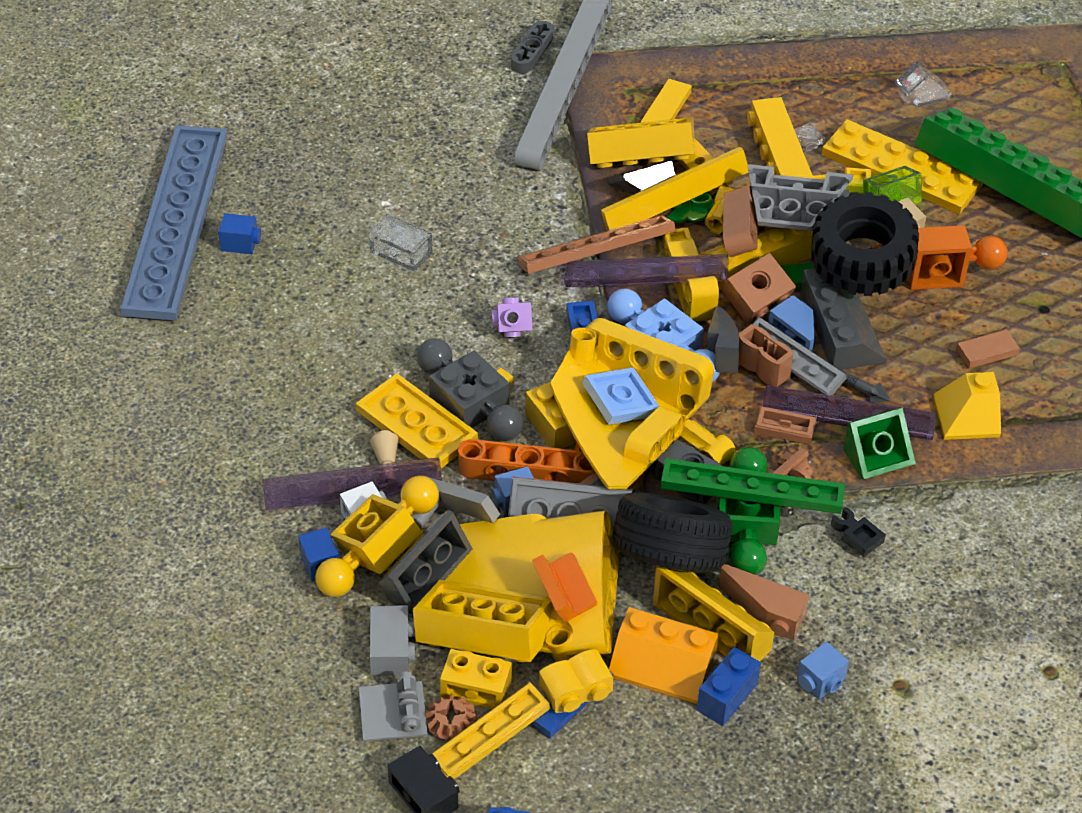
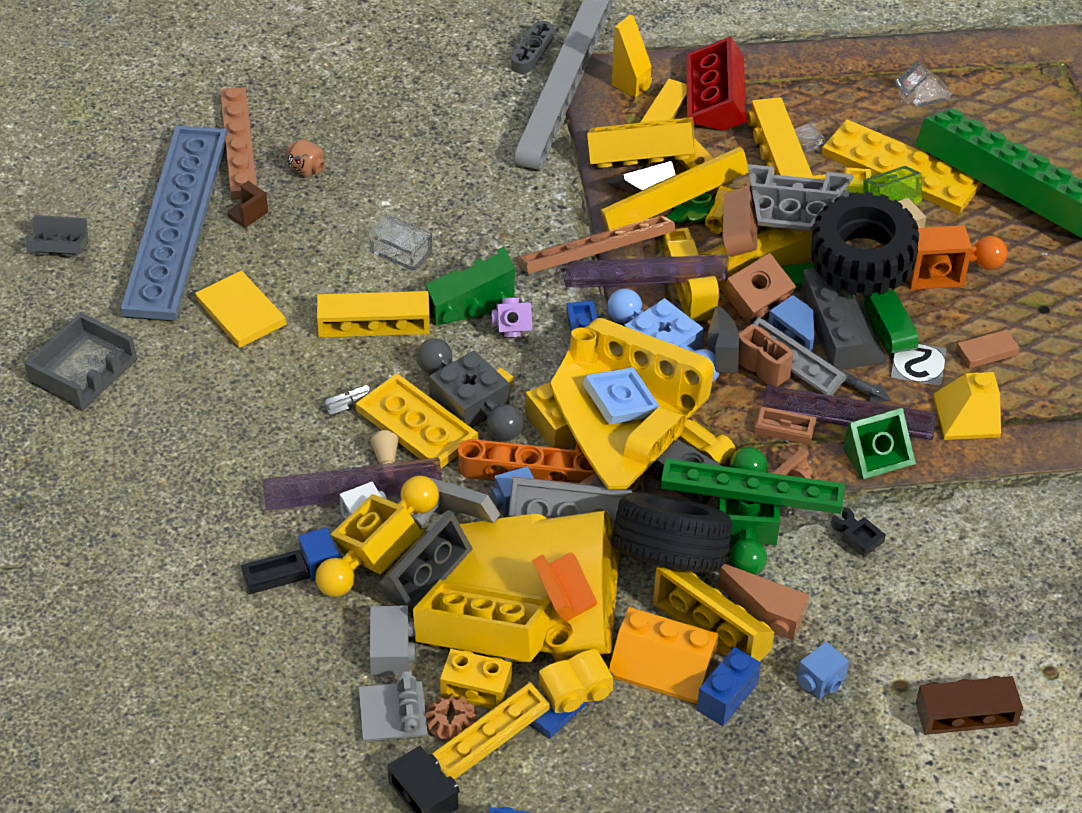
(58, 235): none -> dark grey bracket
(81, 360): none -> dark grey window
(238, 139): none -> nougat plate
(239, 233): blue brick -> none
(240, 309): none -> yellow tile
(252, 207): none -> reddish brown panel
(274, 571): none -> black tile
(305, 157): none -> nougat head
(342, 402): none -> light grey piece
(373, 314): none -> yellow brick
(472, 290): none -> green wedge
(630, 60): none -> yellow slope
(716, 85): none -> red slope
(891, 322): none -> green beam
(920, 365): none -> sticker
(968, 705): none -> reddish brown brick

